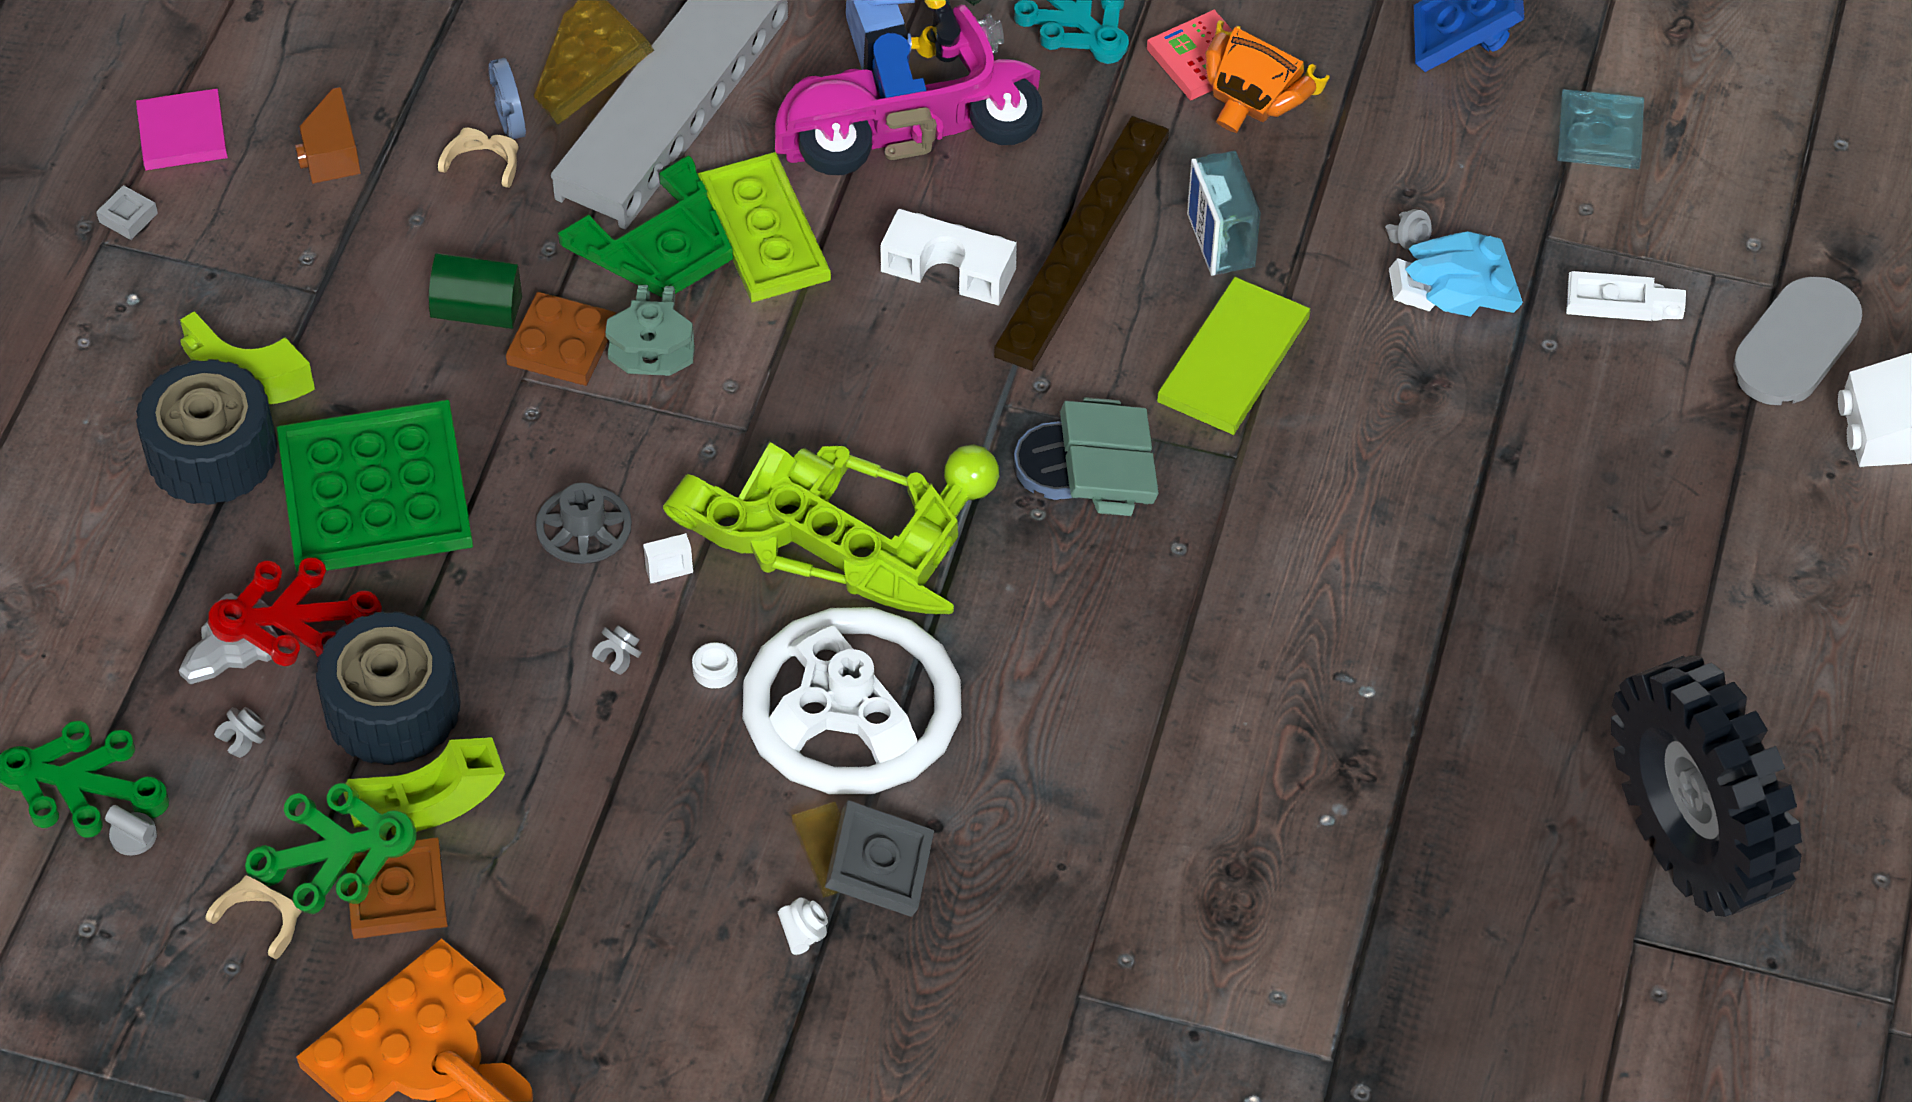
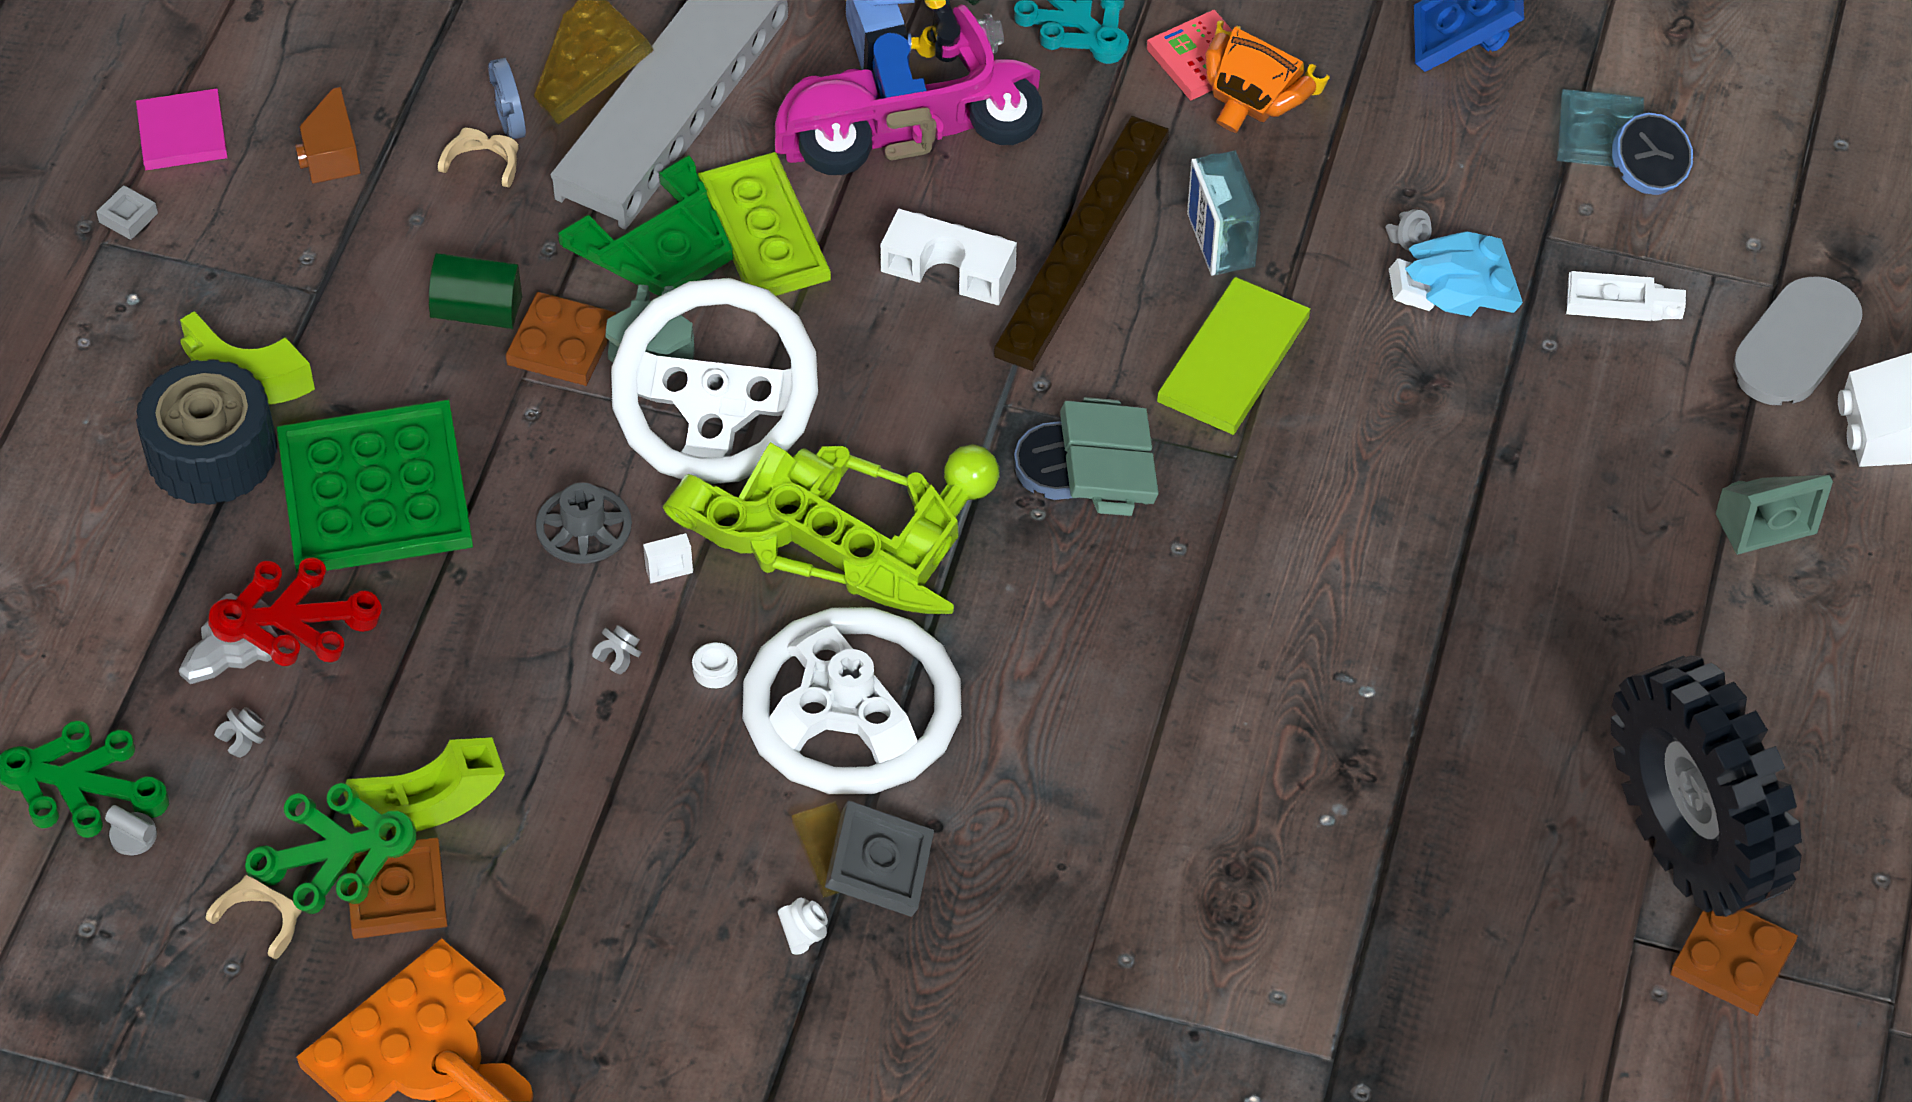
(388, 687): black wheel -> none
(646, 376): none -> white piece
(1652, 153): none -> black tile
(1735, 958): none -> dark orange plate
(1772, 510): none -> sand green slope

